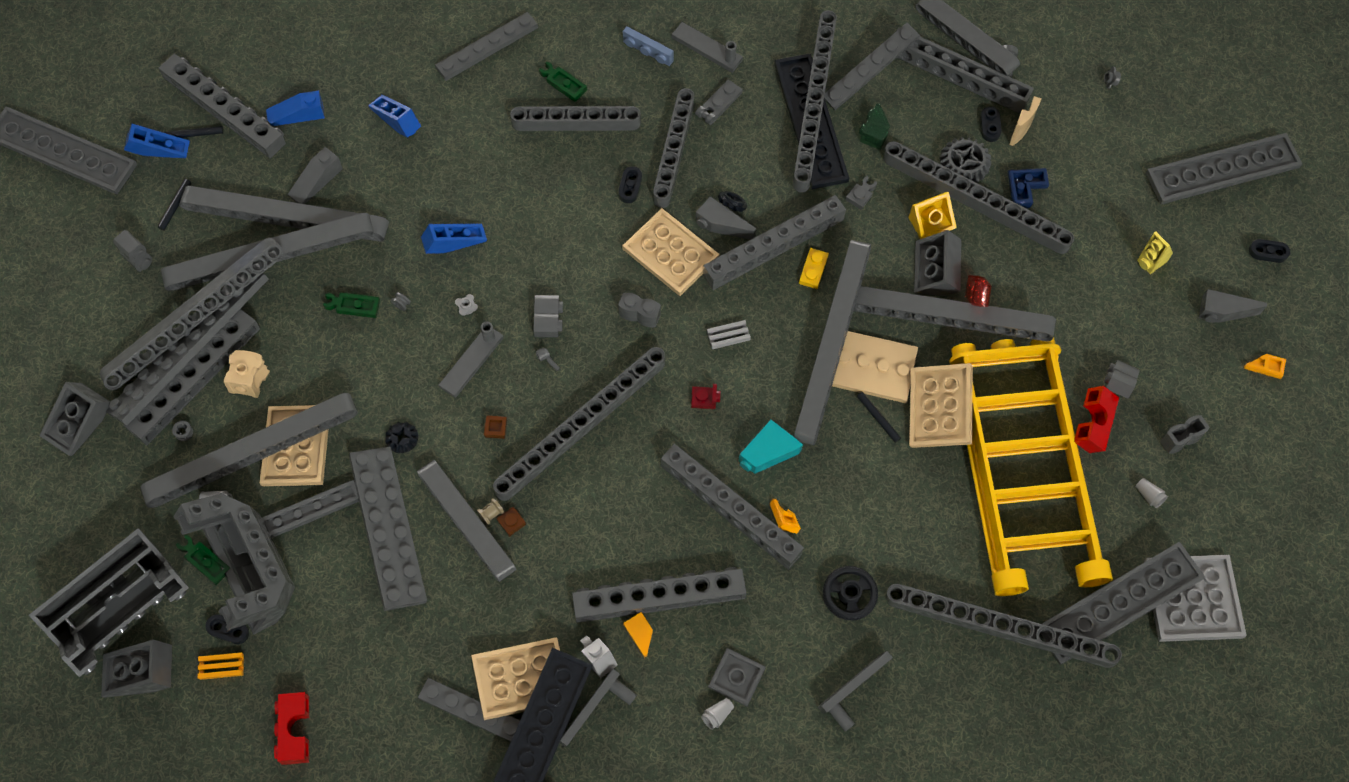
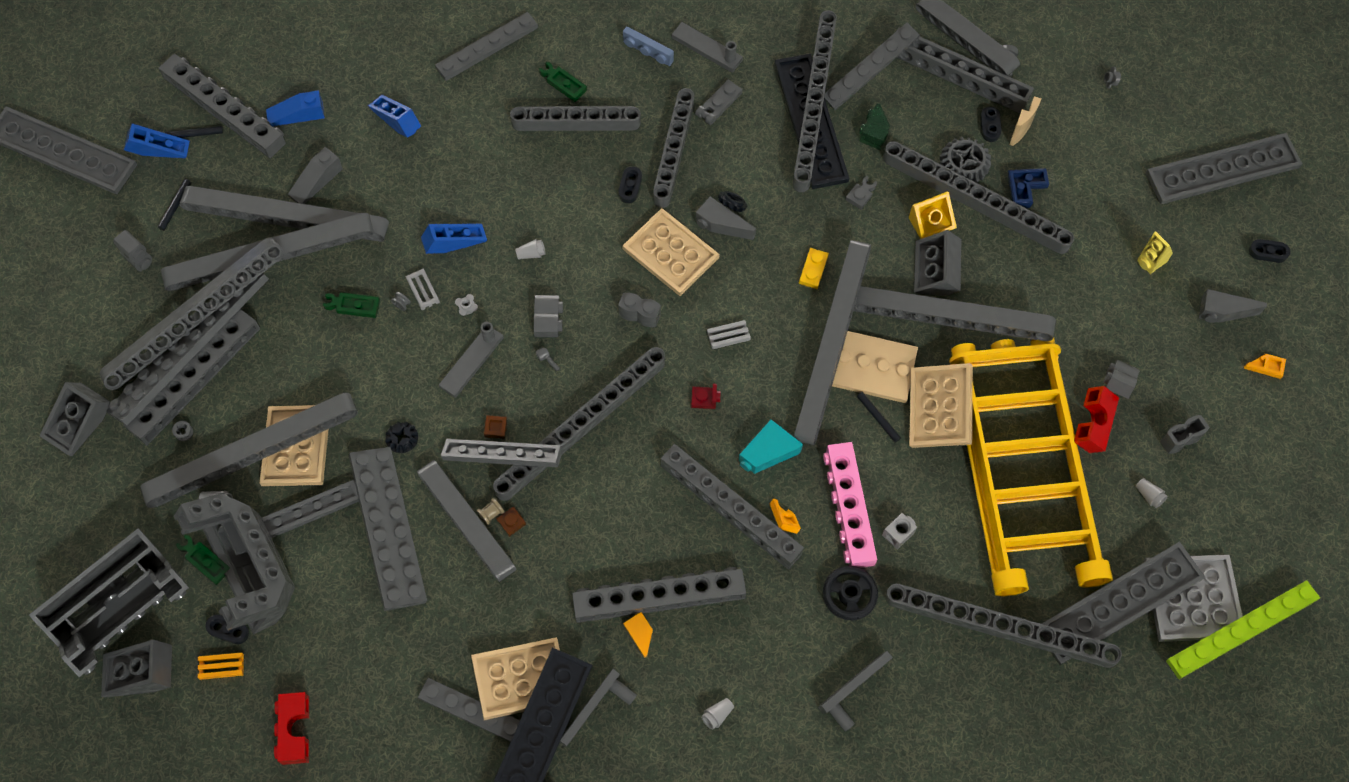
(245, 373): tan piece -> none
(429, 302): none -> light grey tile
(502, 452): none -> dark grey plate
(532, 249): none -> light grey cone
(598, 655): light grey brick -> none
(736, 677): dark grey tile -> none
(773, 242): dark grey brick -> none
(845, 455): none -> bright pink brick
(893, 536): none -> light grey brick
(978, 291): clear red beam -> none
(1242, 629): none -> lime plate

